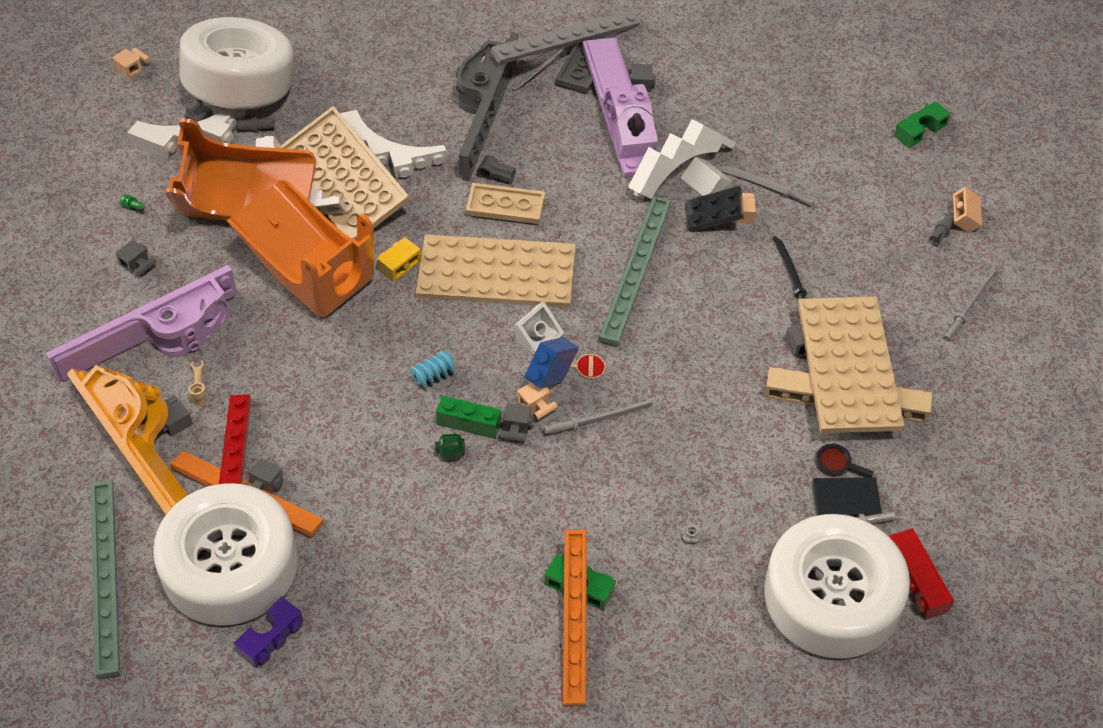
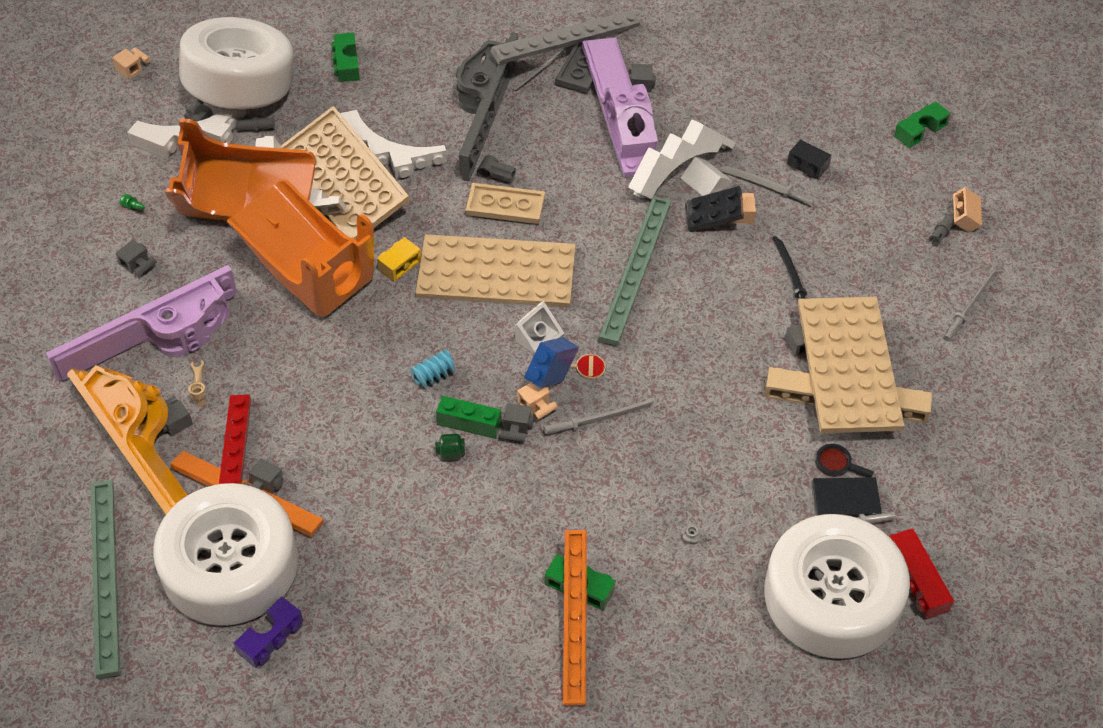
(345, 57): none -> green arch
(809, 159): none -> black brick

